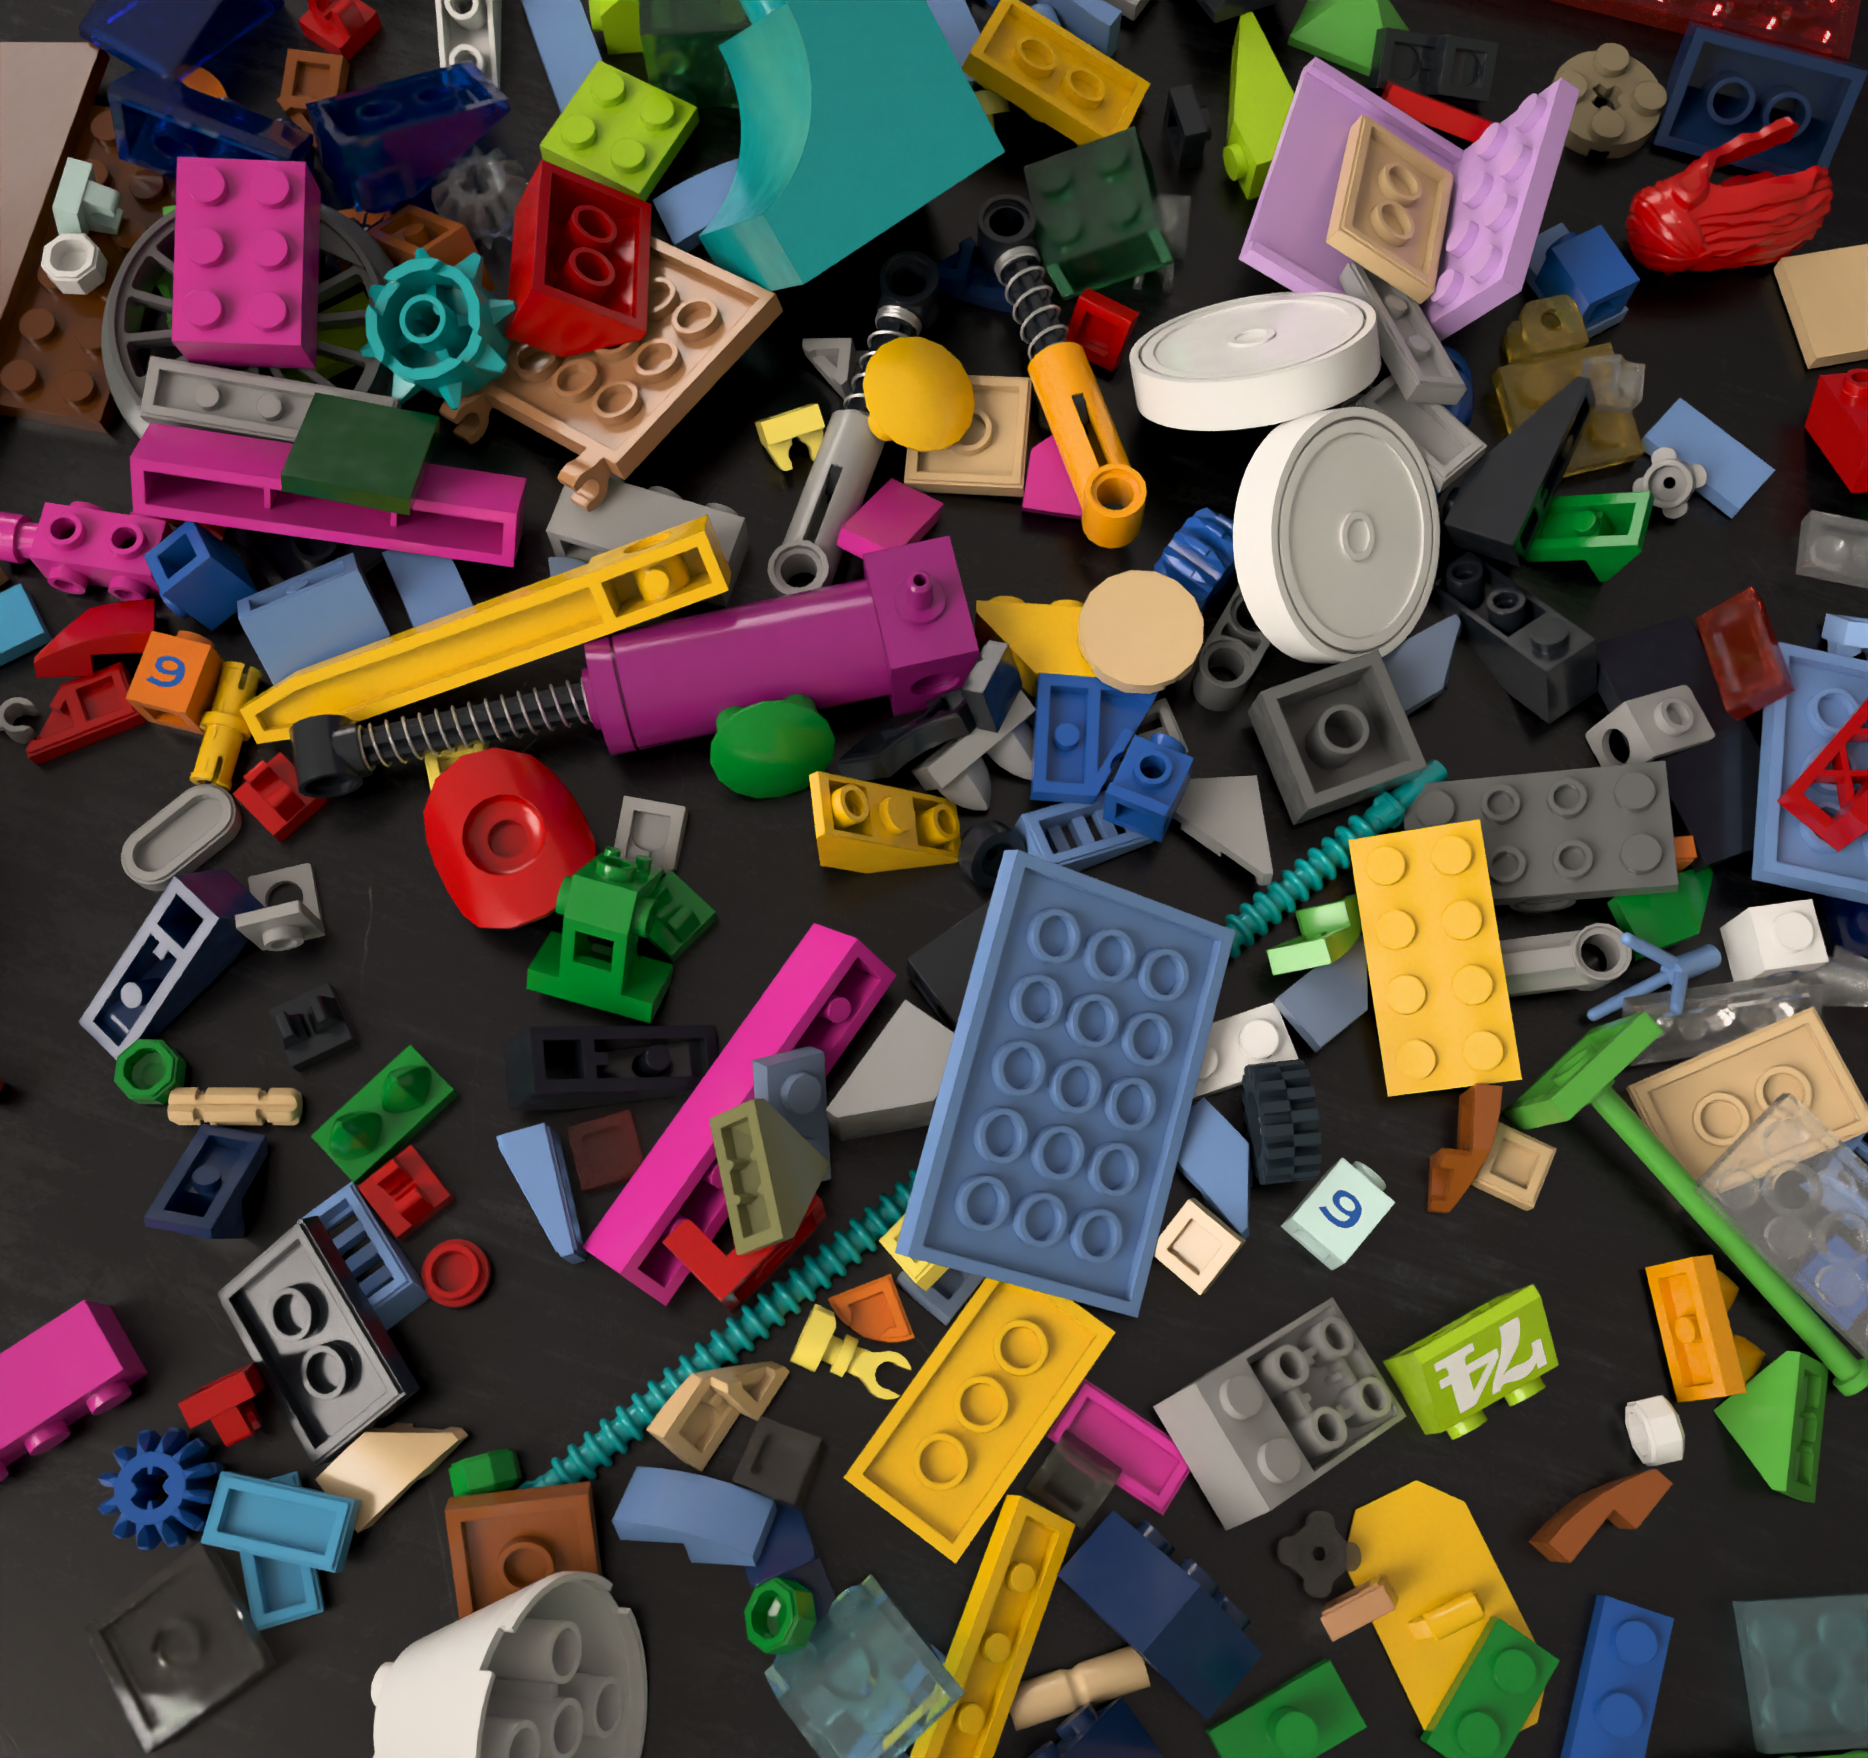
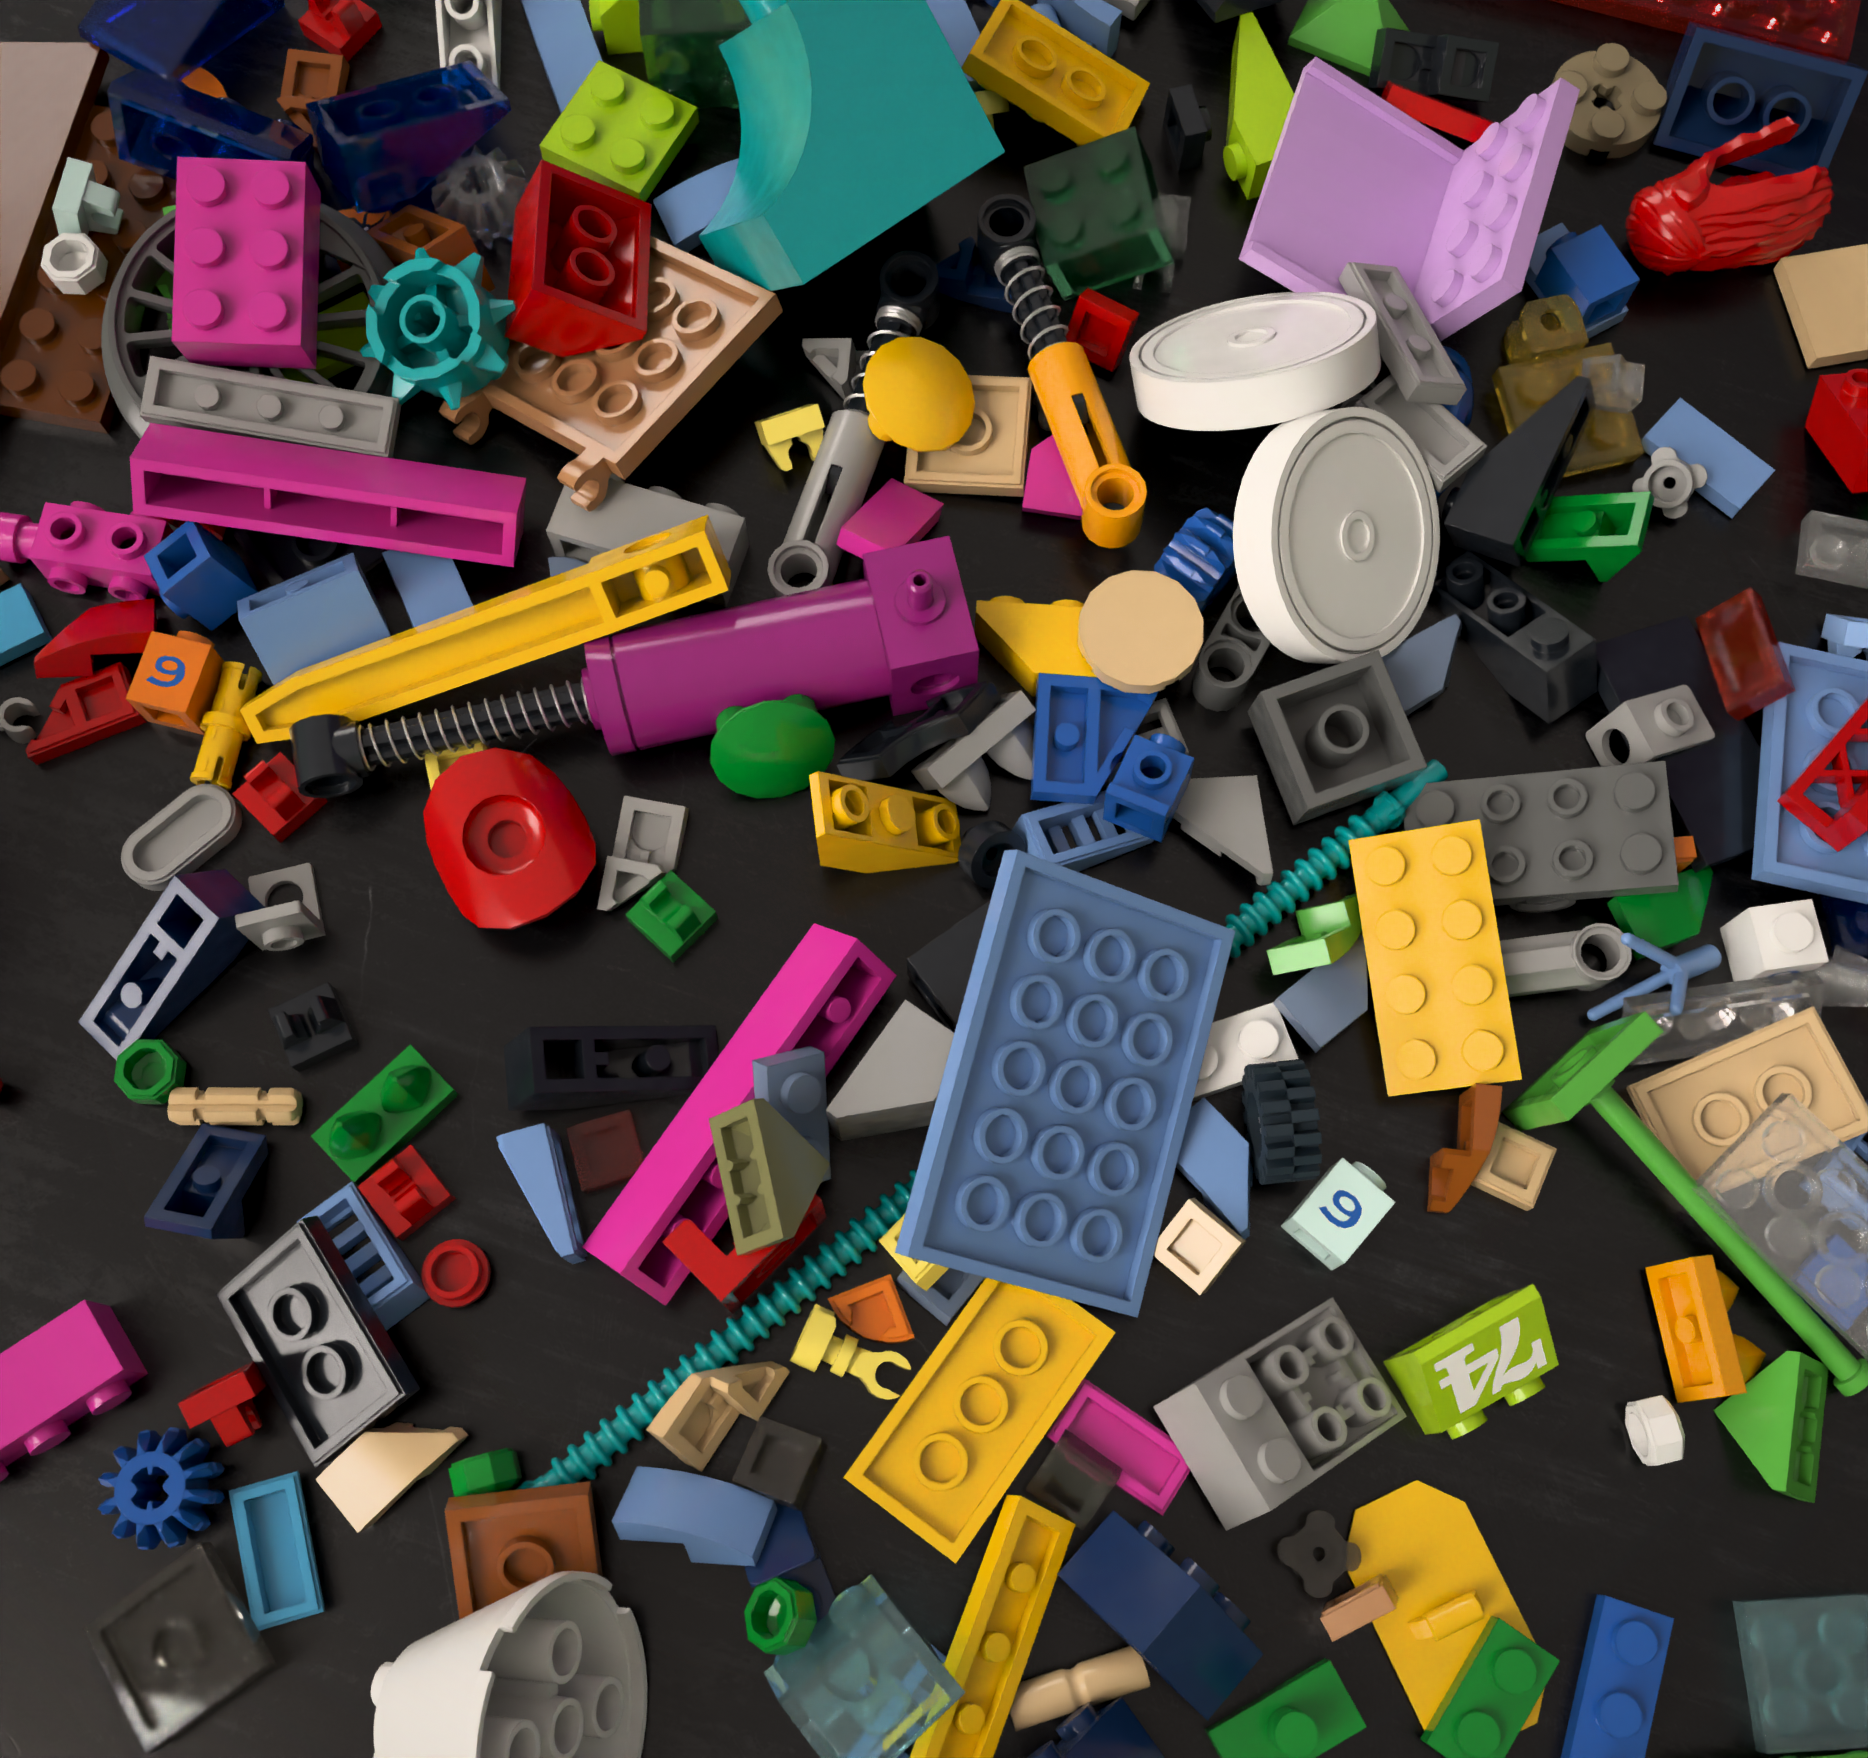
(281, 1521): dark azure tile -> none
(361, 453): dark green tile -> none
(611, 903): green tile -> none
(992, 686): black tile -> none
(1390, 209): tan tile -> none
(1621, 1501): dark orange slope -> none

